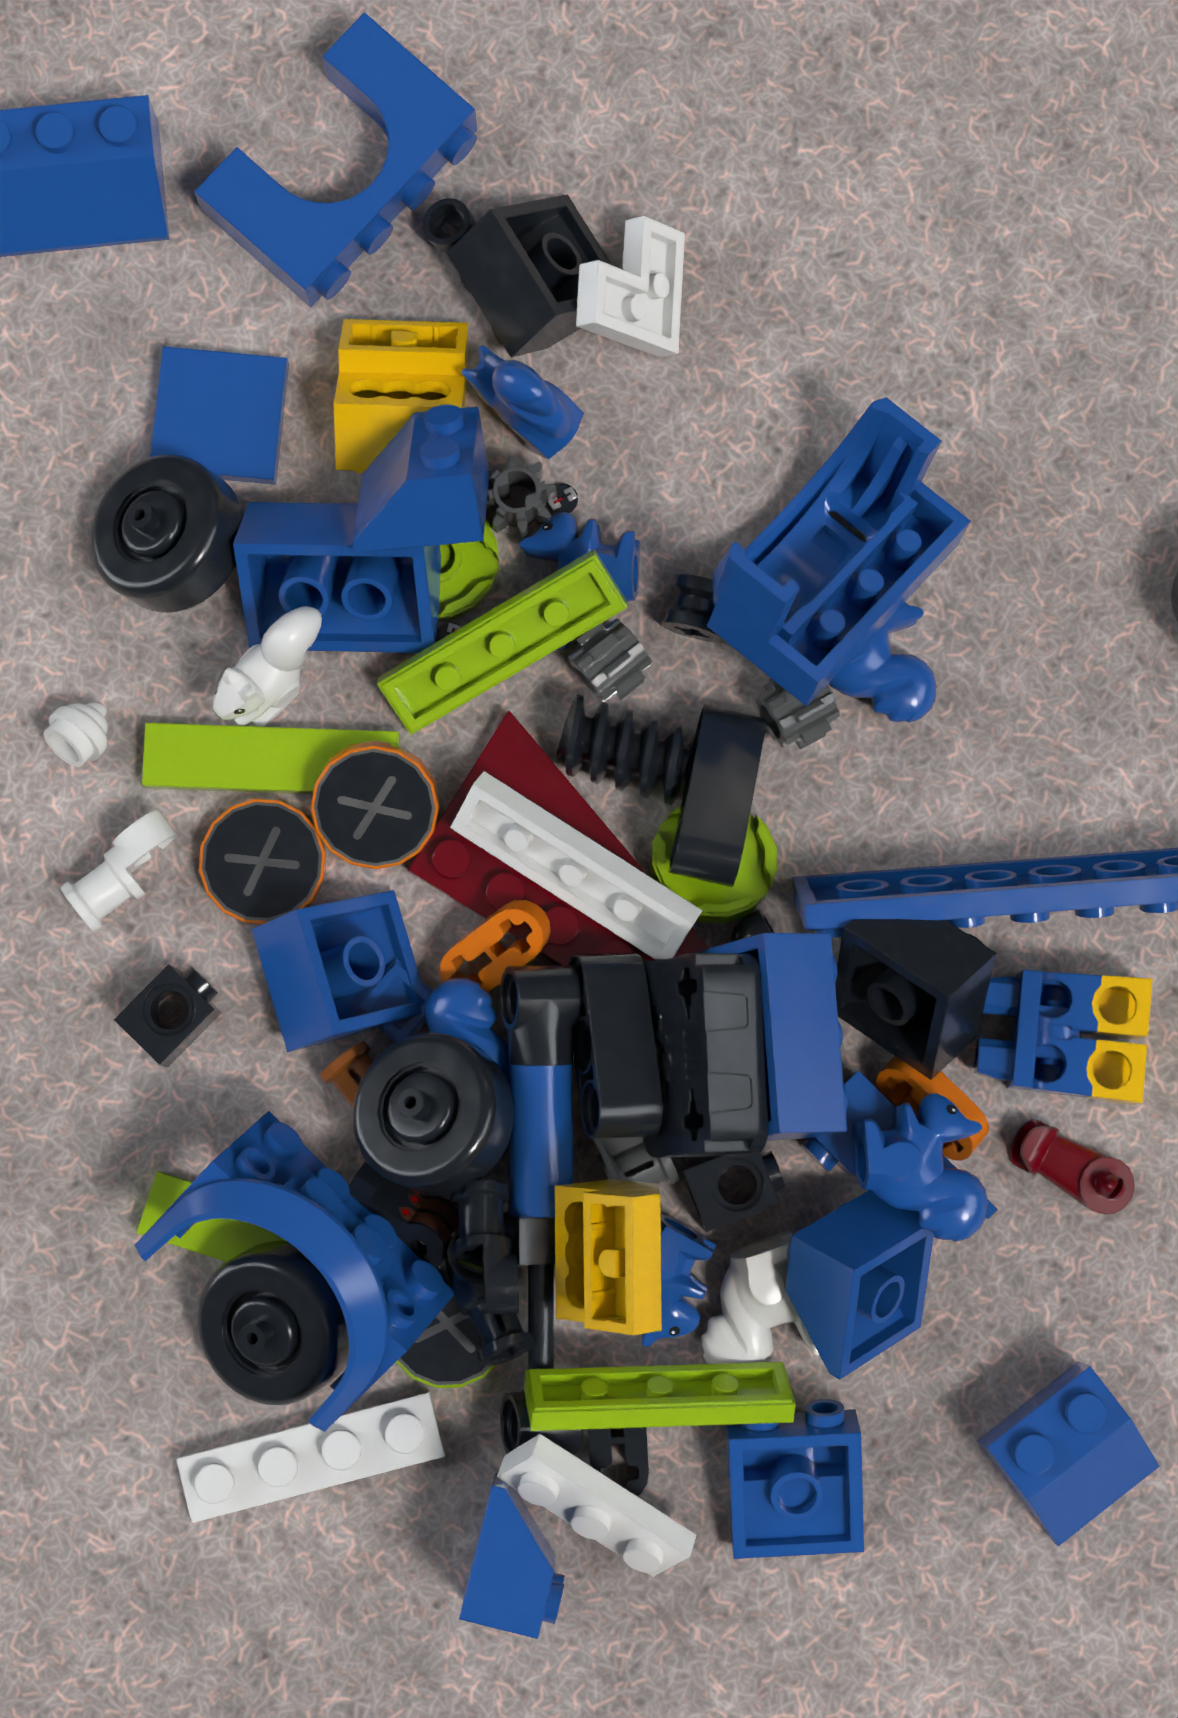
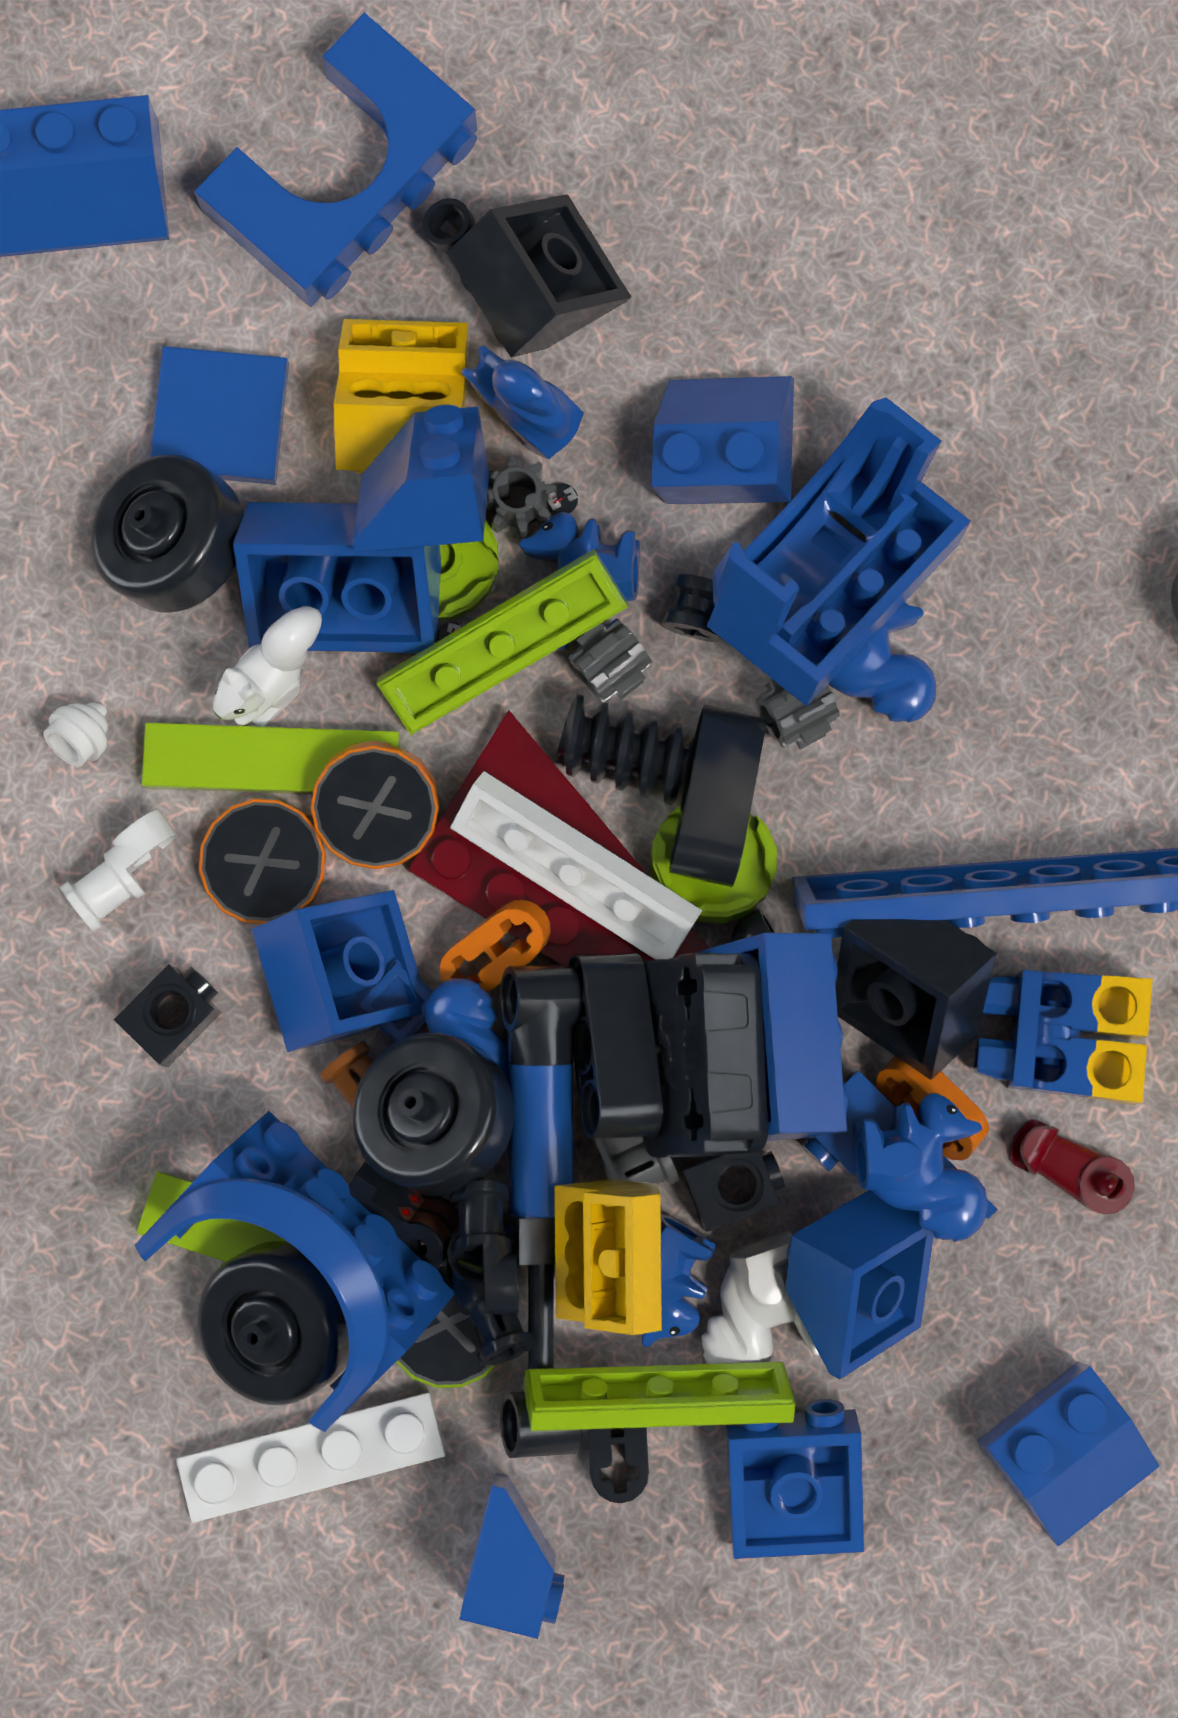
(596, 1506): white plate -> none
(643, 299): white plate -> none
(724, 441): none -> blue slope

